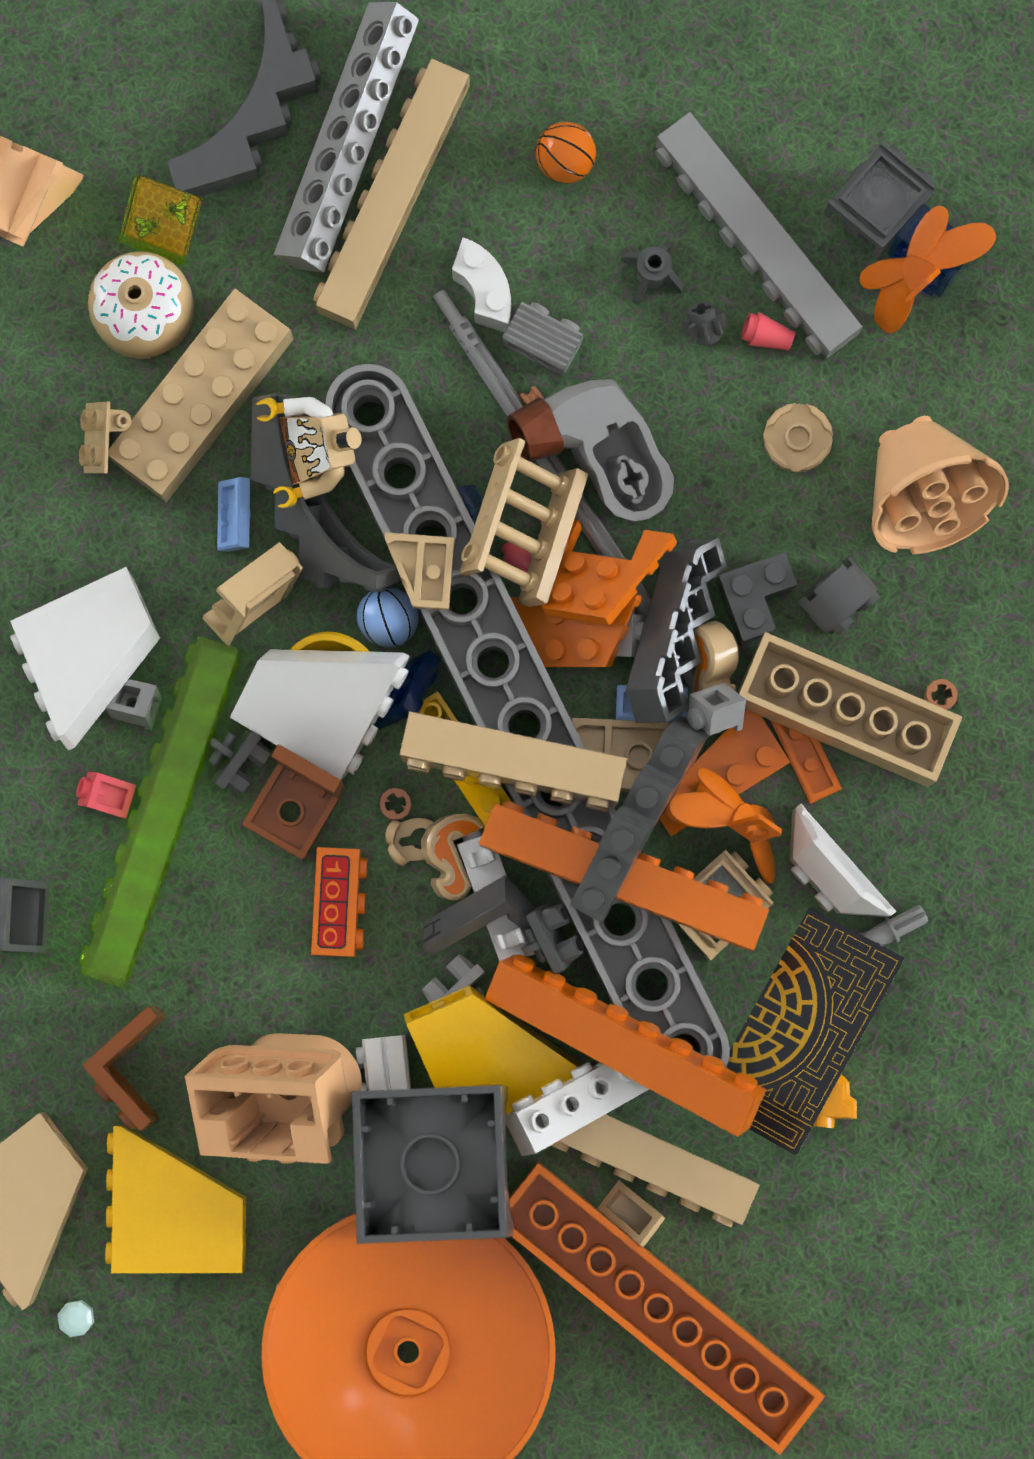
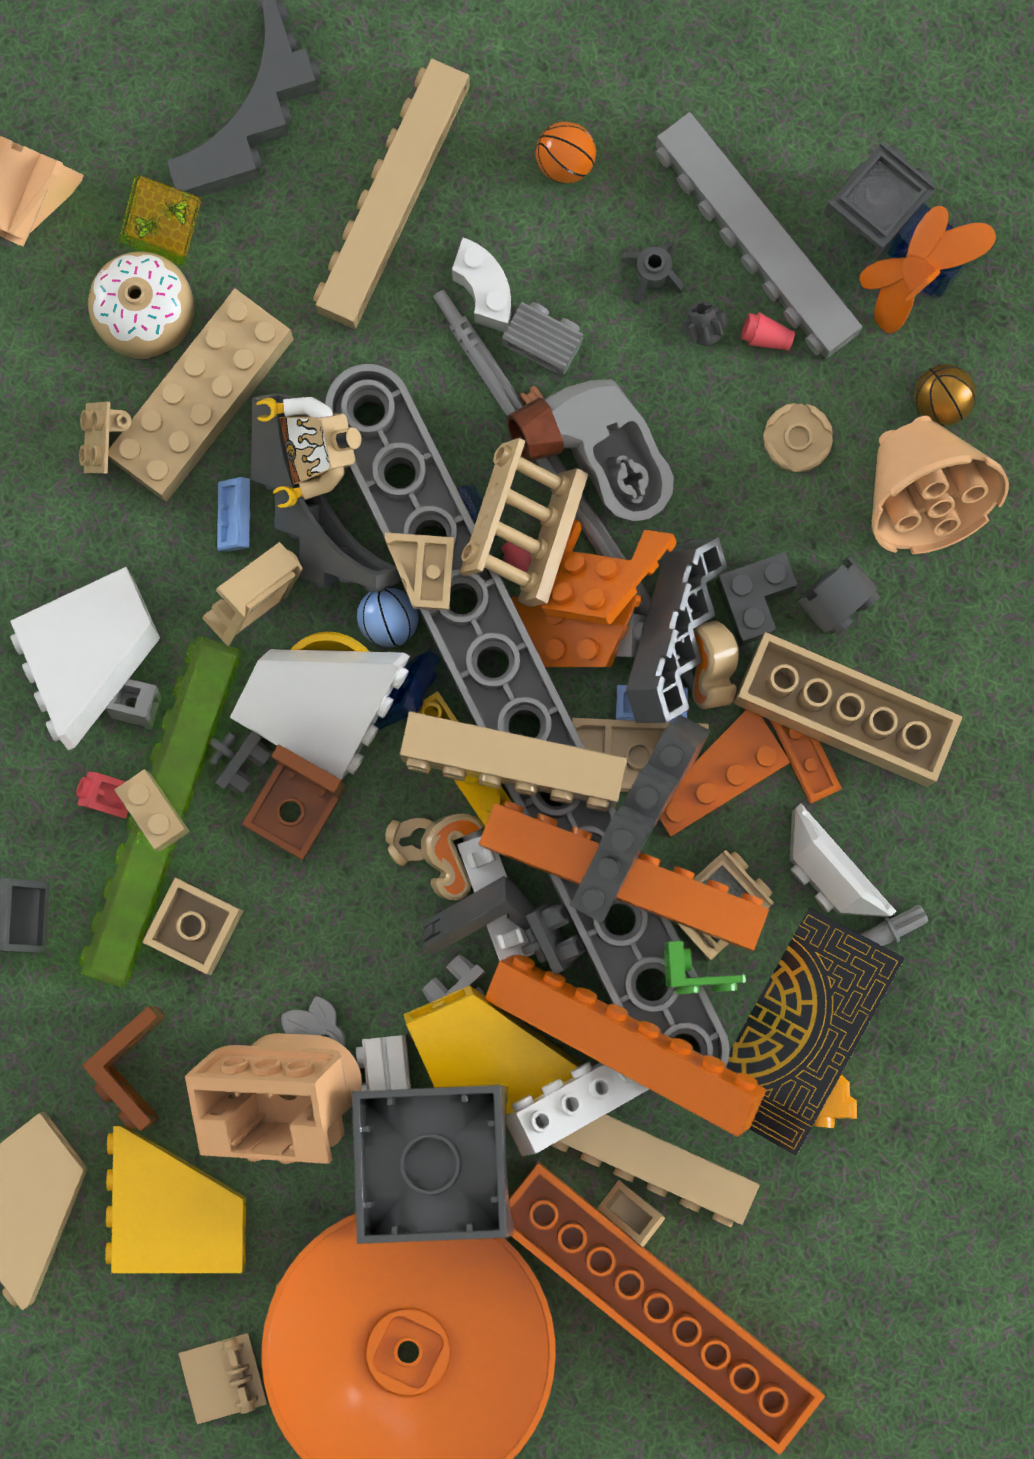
(75, 1318): light aqua tile -> none
(152, 810): none -> tan brick
(192, 926): none -> tan brick
(222, 1378): none -> tan hinge
(318, 1021): none -> light grey plate
(338, 902): brick -> none
(346, 136): light grey brick -> none
(391, 814): nougat bush -> none
(679, 961): none -> bright green bracket
(716, 709): light grey brick -> none
(723, 808): orange piece -> none
(932, 688): nougat bush -> none
(945, 394): none -> pearl gold piece

